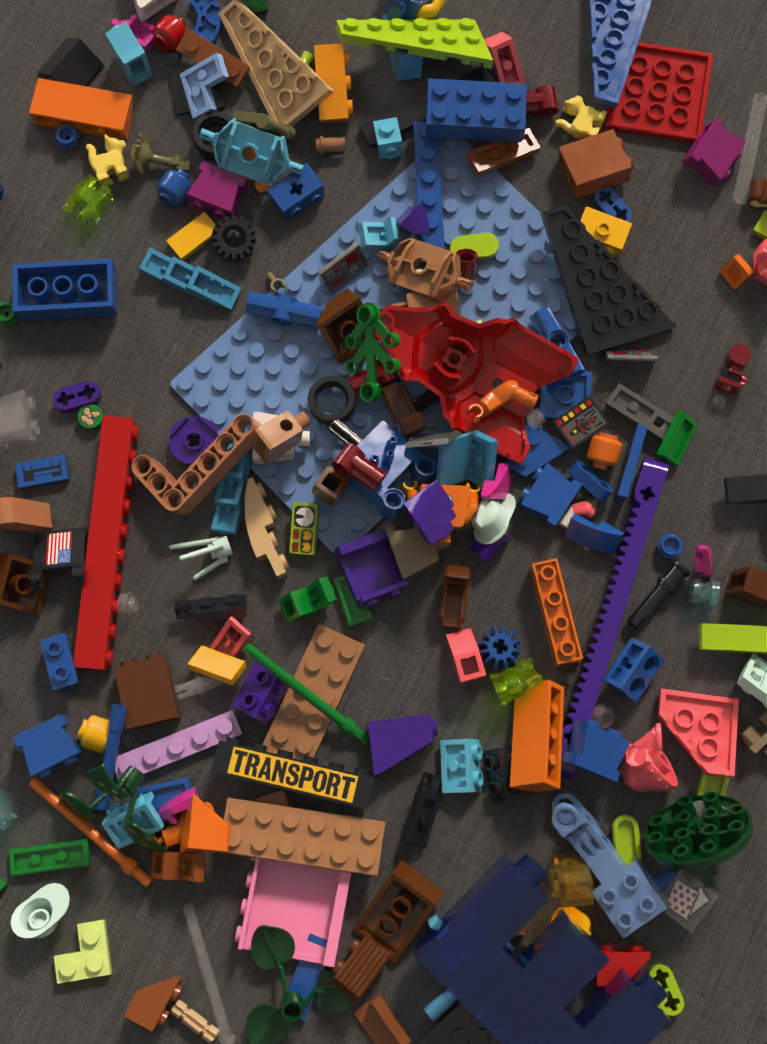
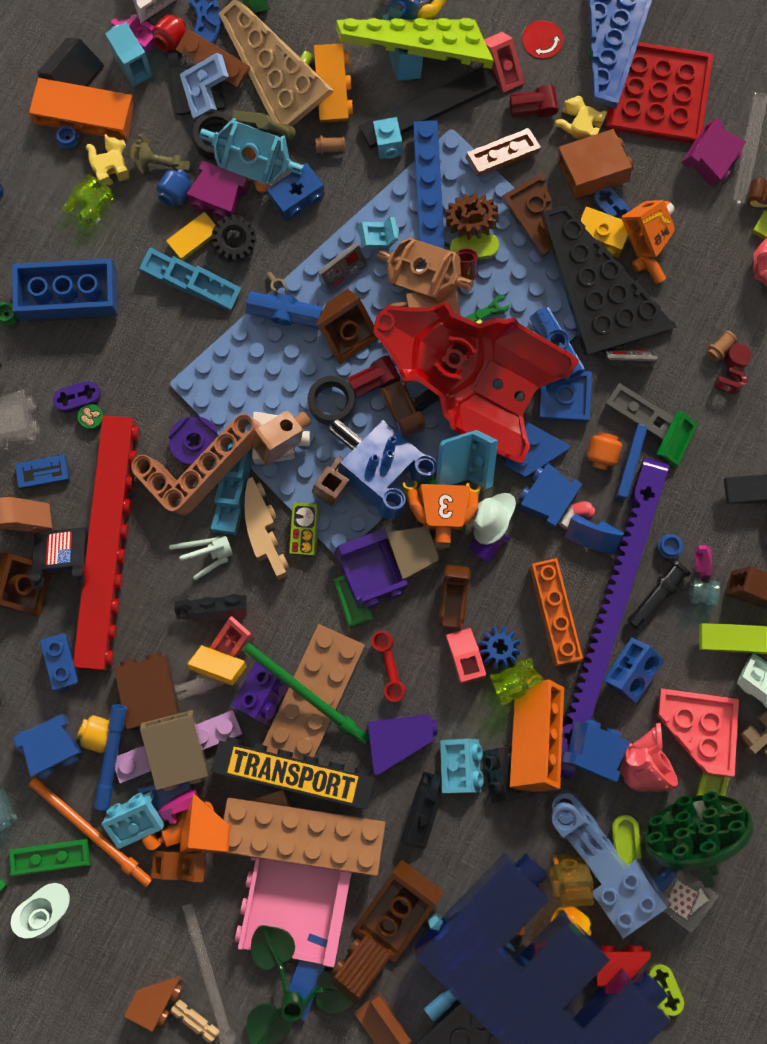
(91, 960): yellowish green plate -> none
(123, 788): dark green plant -> none
(127, 603): clear plate -> none
(174, 750): none -> dark tan brick
(308, 601): green brick -> none
(352, 463): dark red piece -> none
(369, 321): green plant -> none
(384, 642): none -> red bar
(414, 220): dark purple tile -> none
(431, 513): dark purple piece -> none
(432, 439): dark grey piece -> none
(470, 216): none -> reddish brown gear
(475, 110): blue brick -> none
(492, 309): none -> green piece
(500, 487): dark pink slope -> none
(502, 395): orange arm -> none
(526, 206): none -> reddish brown wing
(534, 418): clear plate -> none
(542, 39): none -> red sticker
(580, 422): piece -> none
(591, 481): blue beam -> none
(603, 715): clear plate -> none
(649, 227): none -> orange torso
(650, 265): none -> orange arm
(721, 346): none -> medium nougat pin
(736, 271): orange plate -> none

